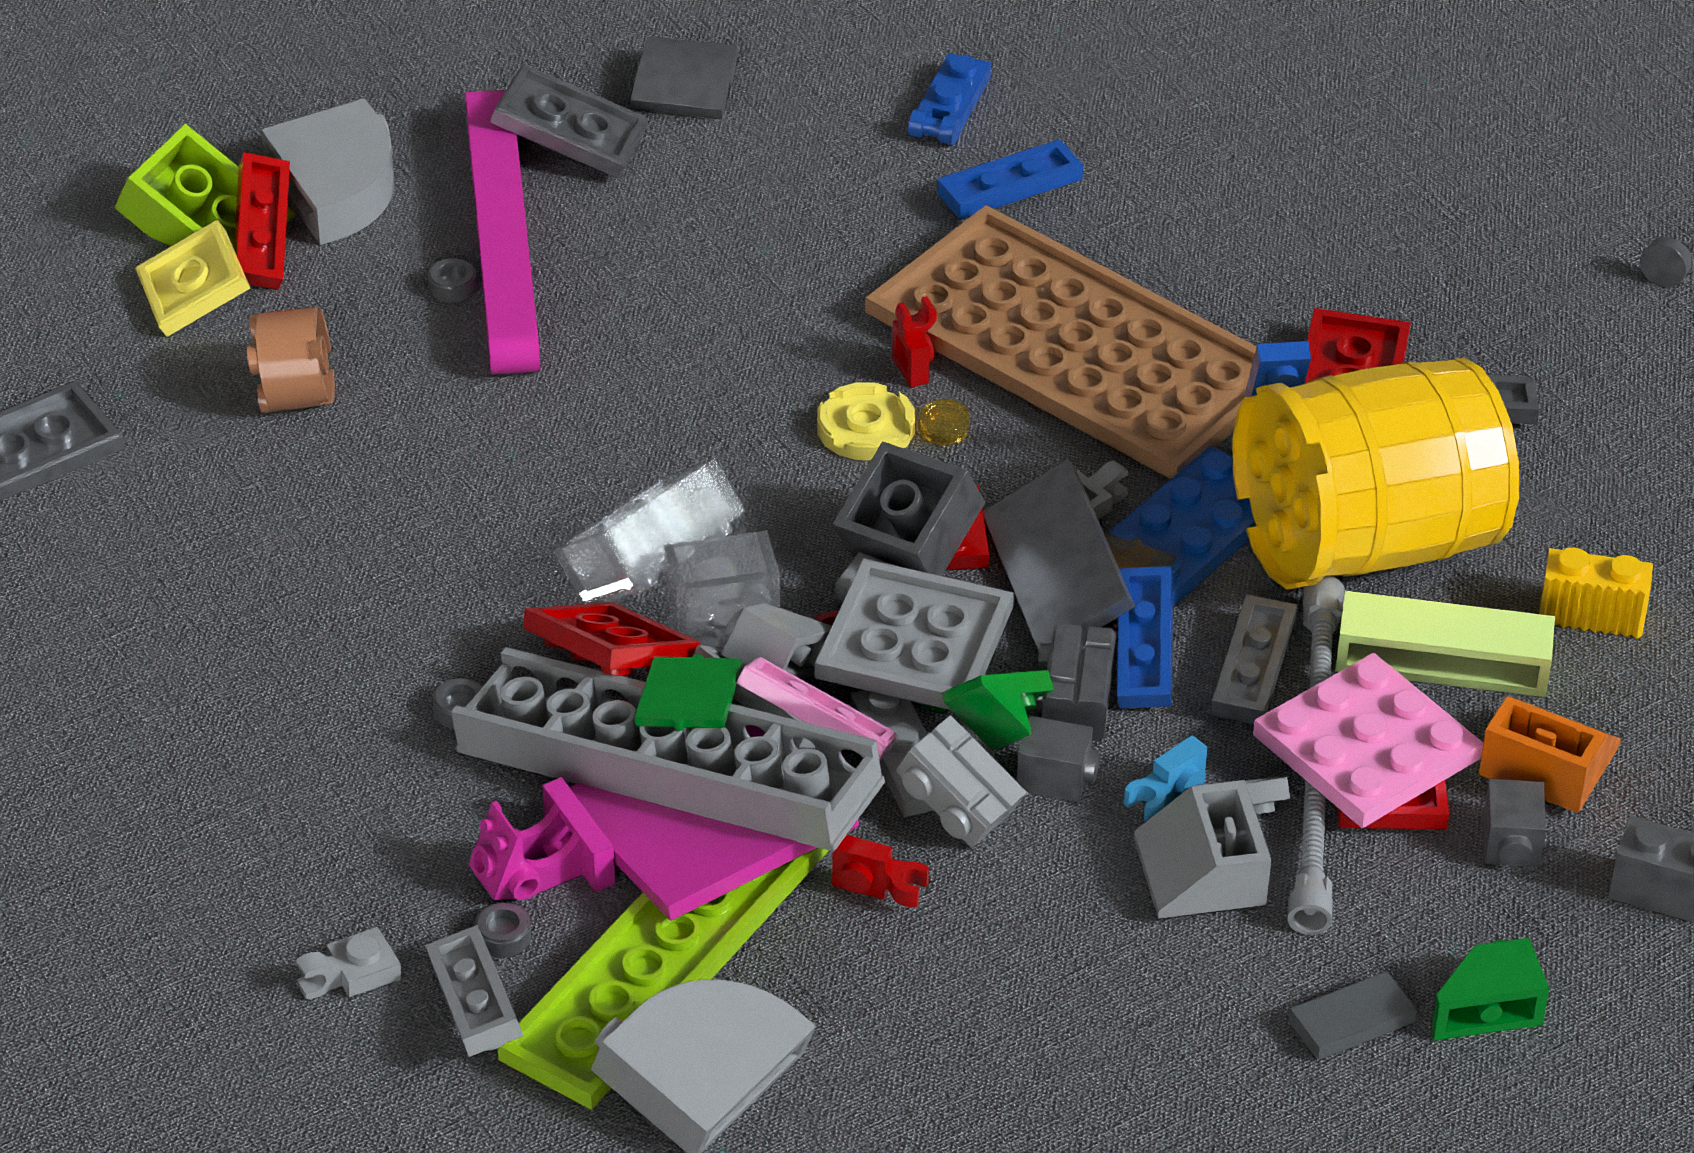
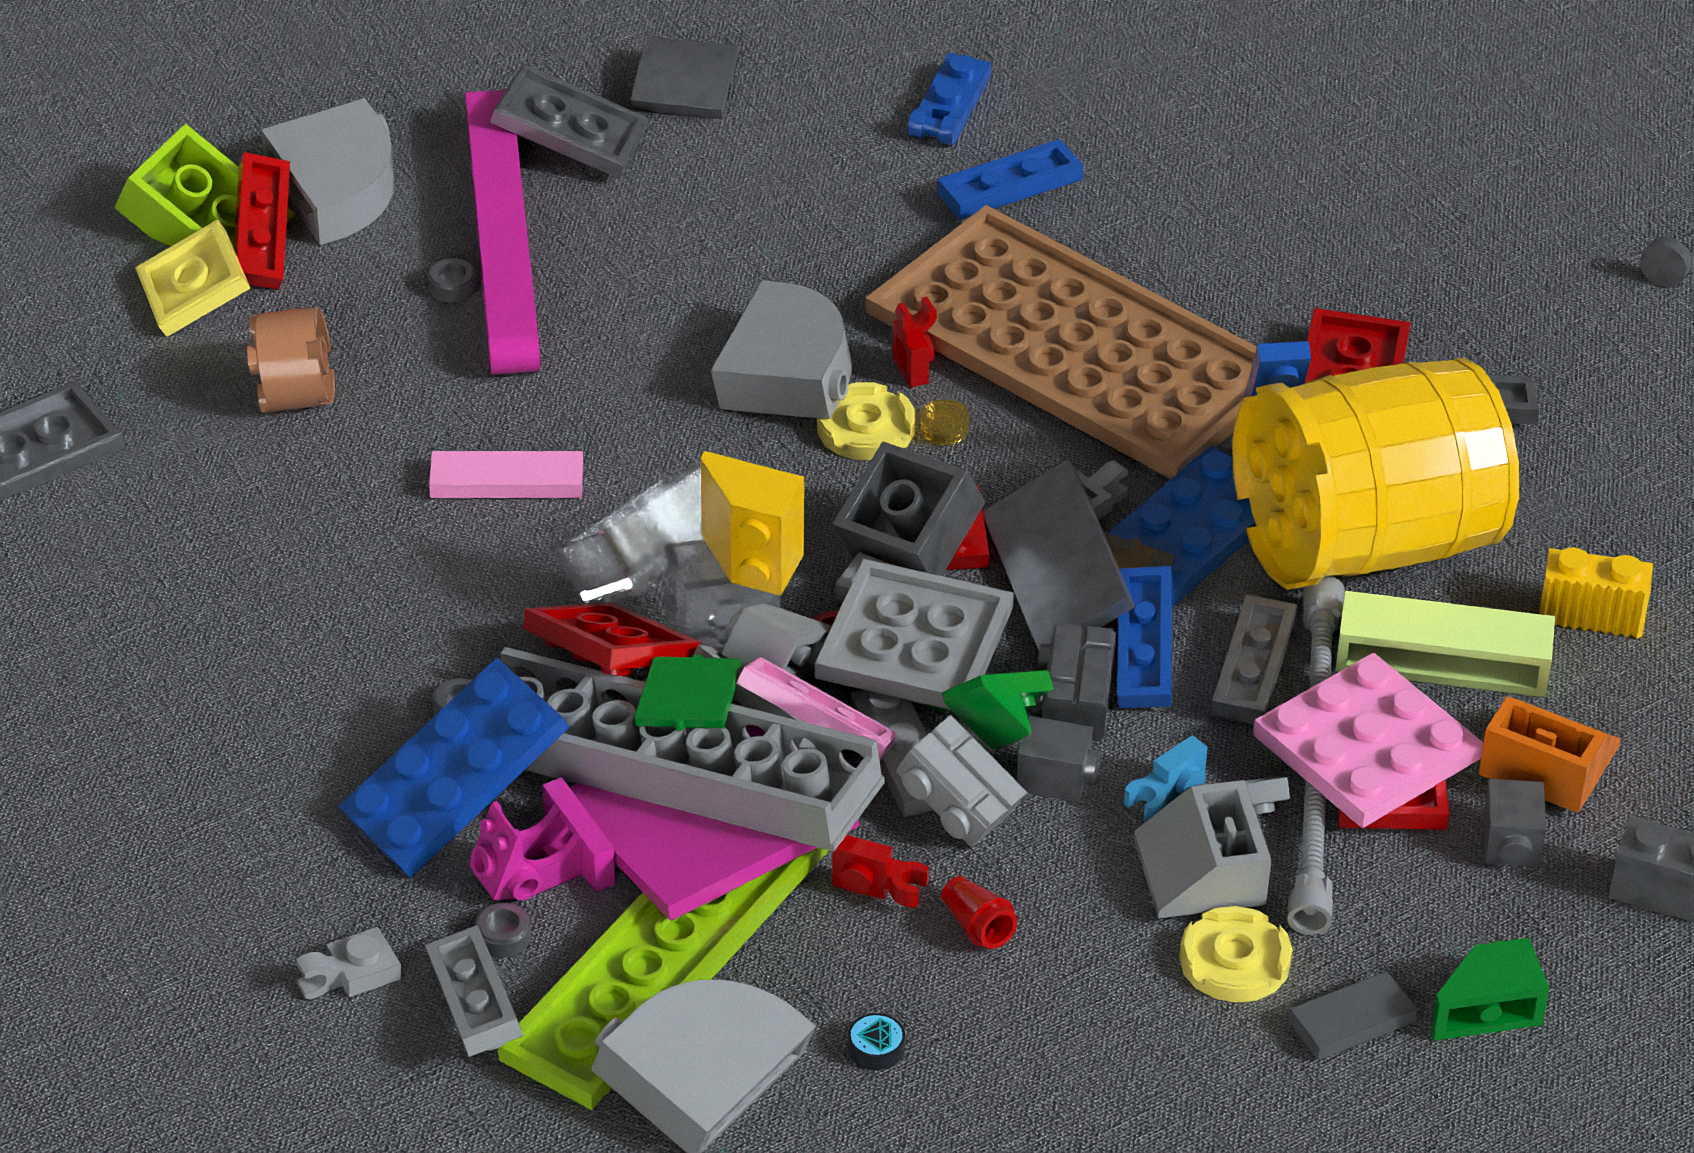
(453, 767): none -> blue plate
(506, 474): none -> bright pink tile
(752, 521): none -> yellow slope
(785, 355): none -> light grey brick
(876, 1041): none -> tile
(980, 913): none -> red cone
(1235, 954): none -> light yellow tile

